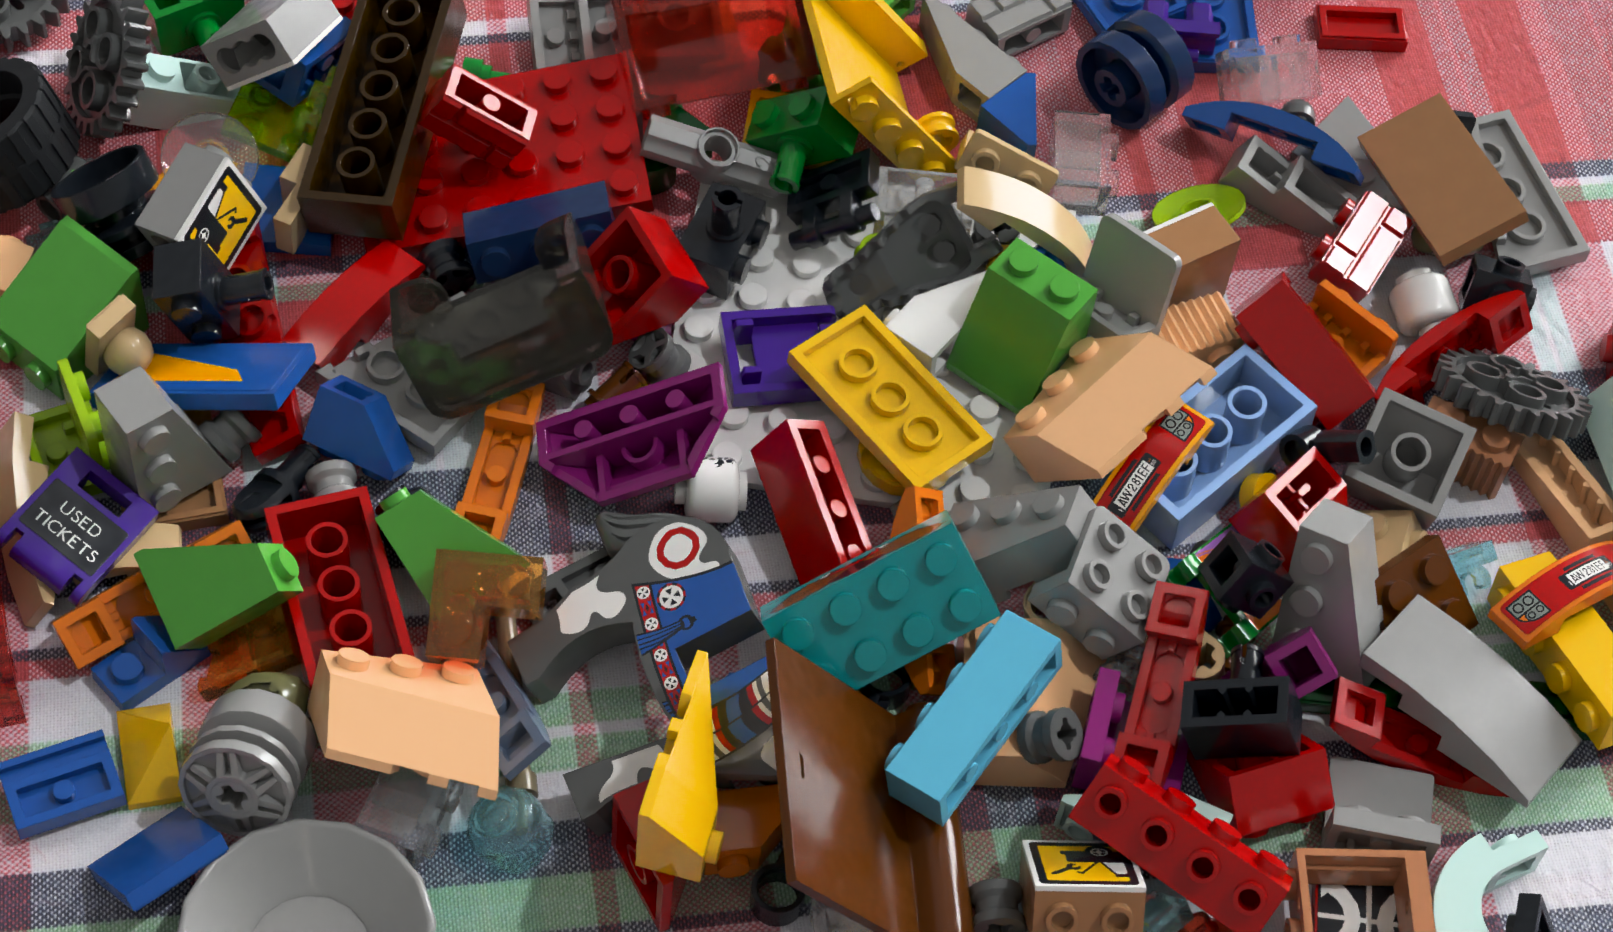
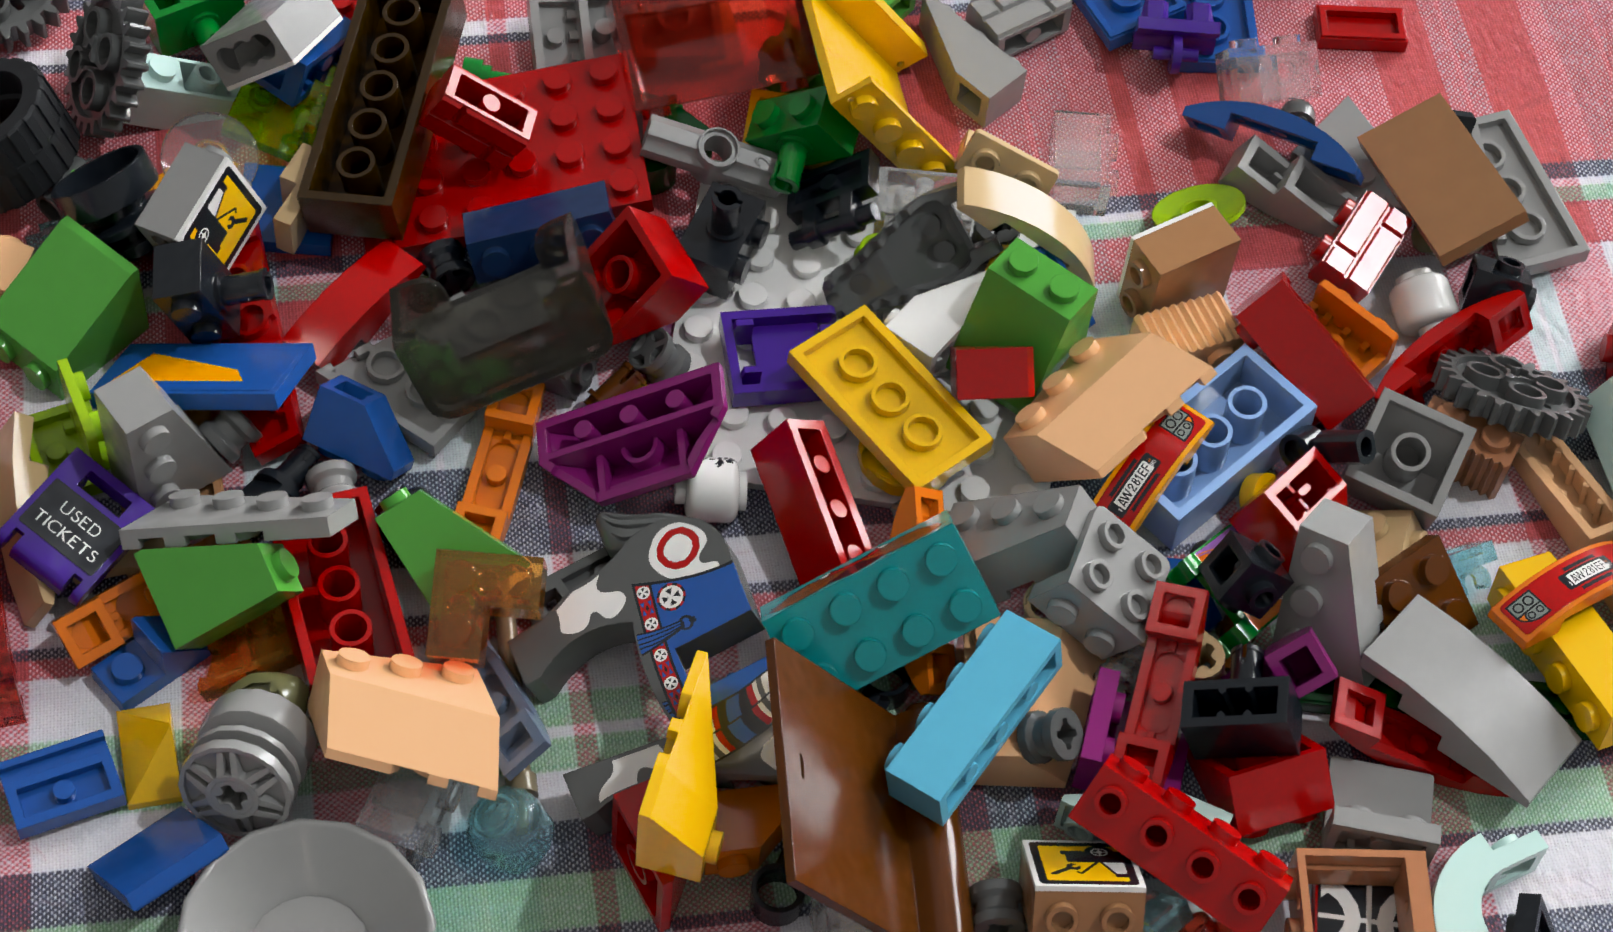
(115, 341): tan tile -> none
(239, 518): none -> light grey wing
(942, 128): yellow bush -> none
(992, 372): none -> red slope
(1012, 114): blue slope -> none
(1132, 279): light grey bracket -> none
(1135, 69): dark blue wheel -> none

